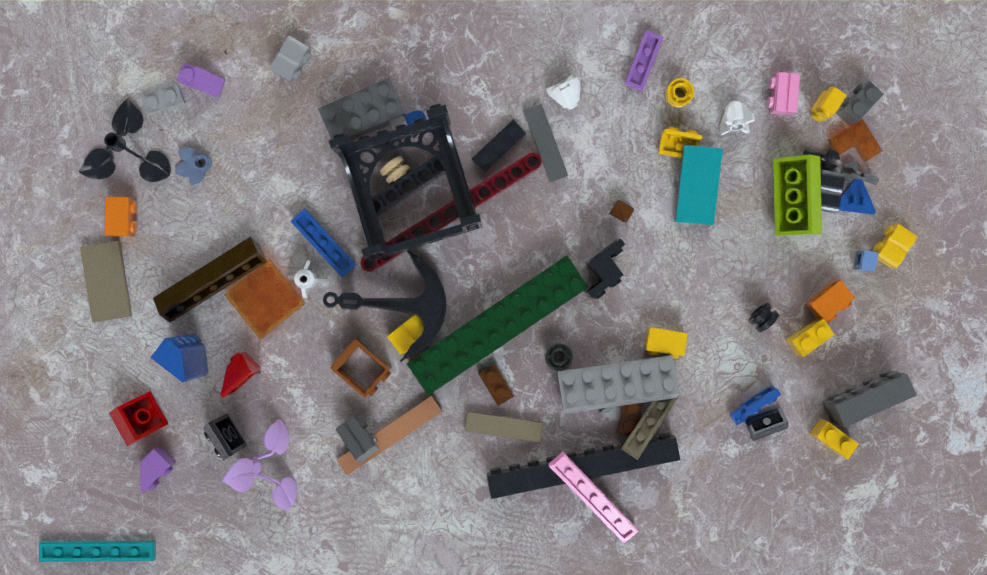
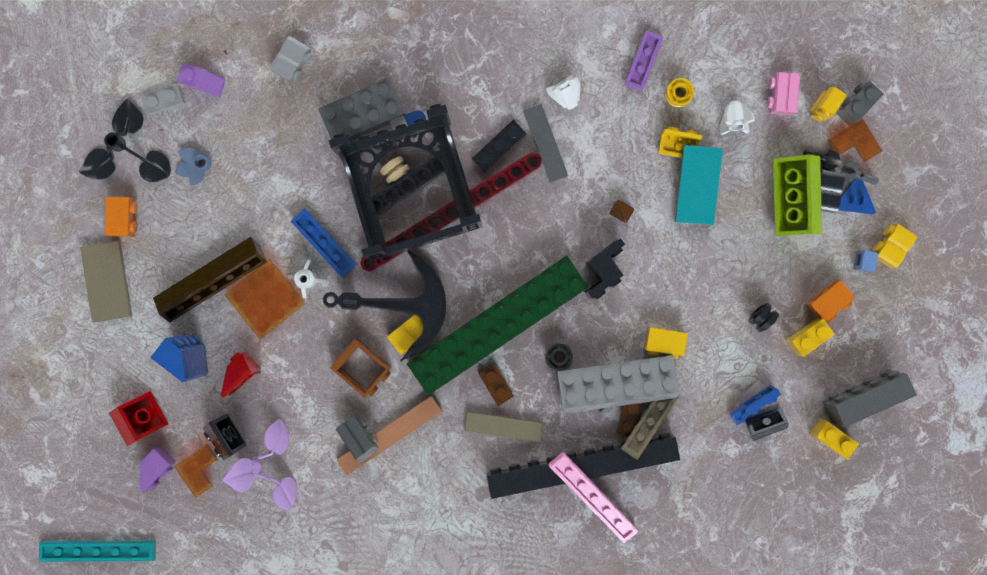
(192, 470): none -> clear orange plate

